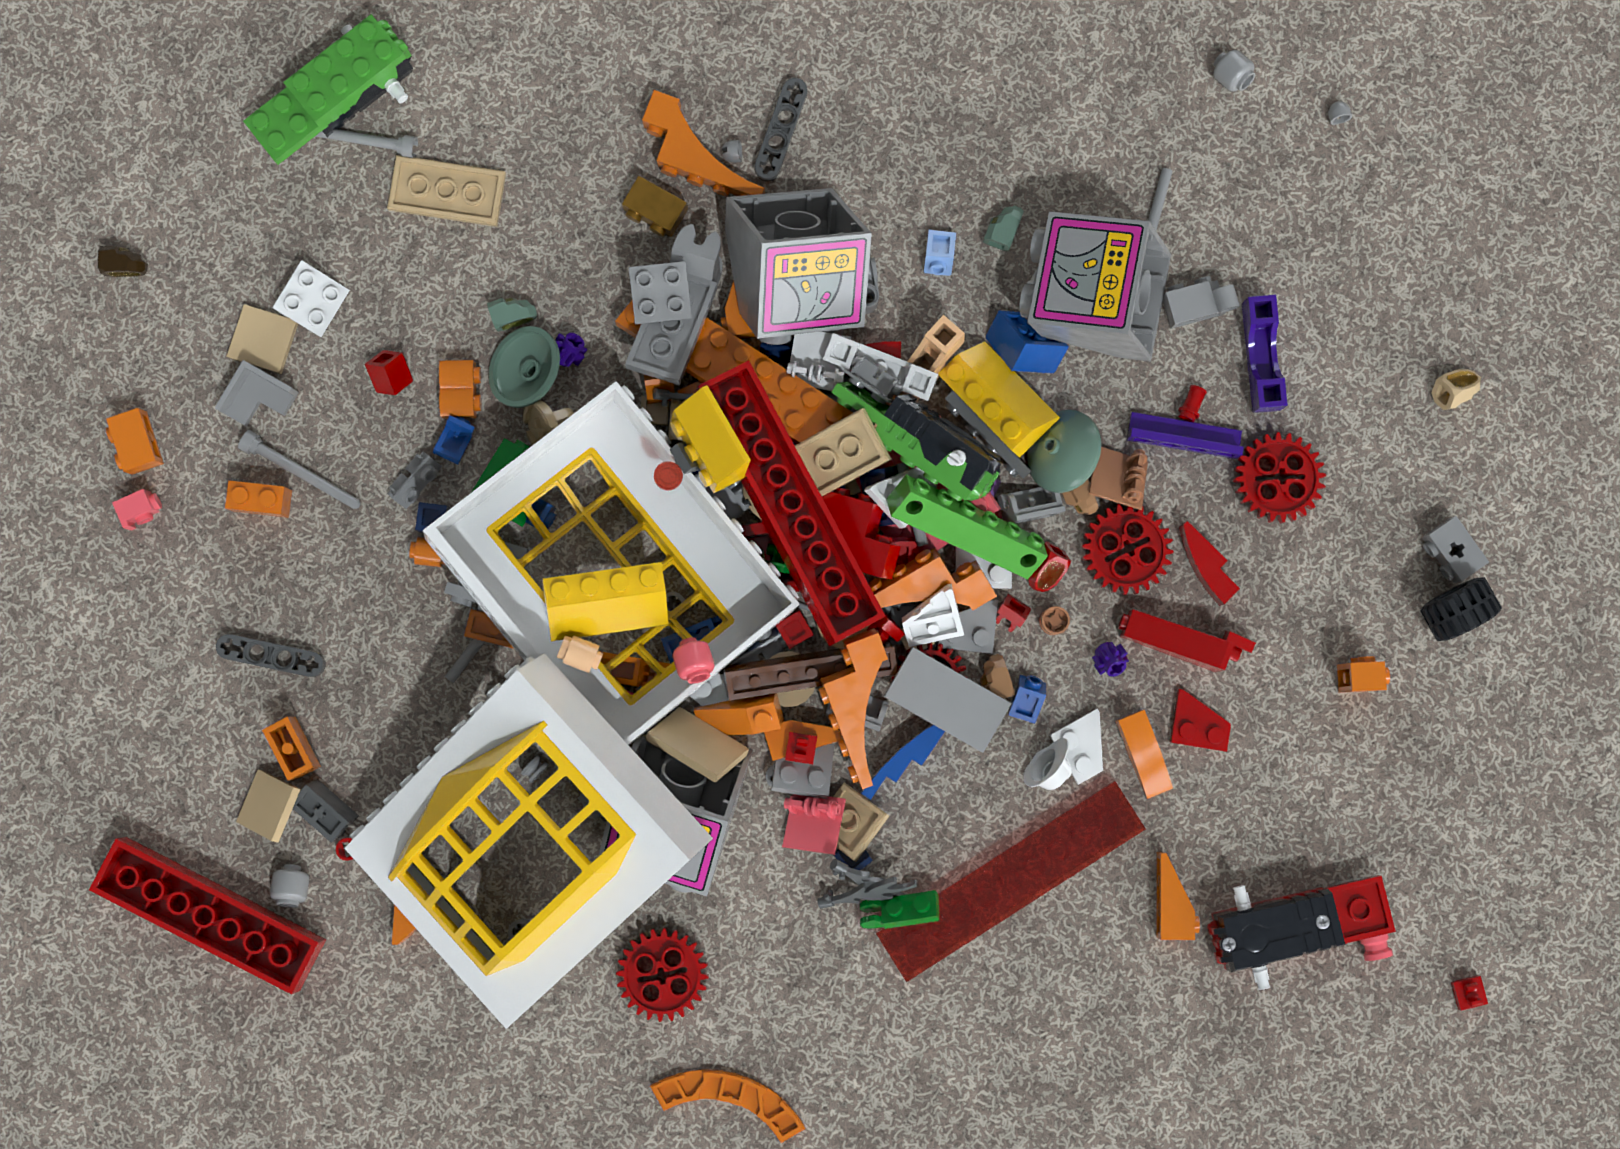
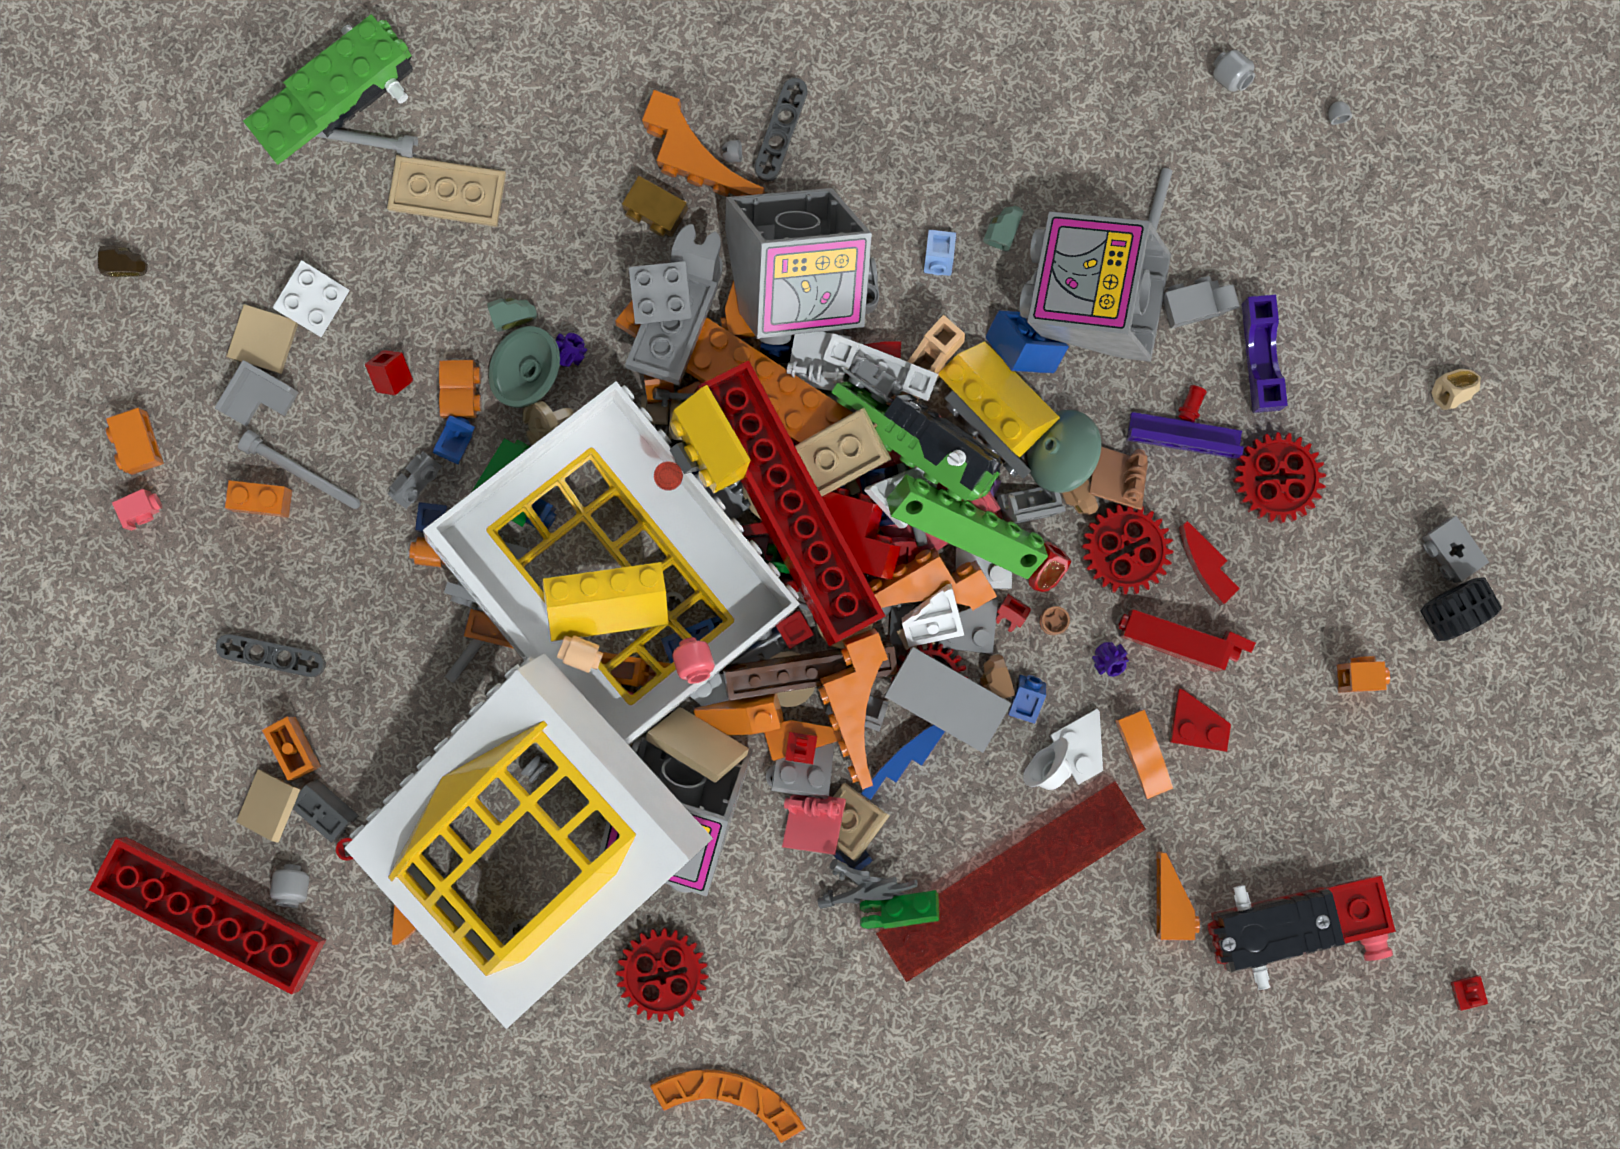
(886, 627): red tile -> none

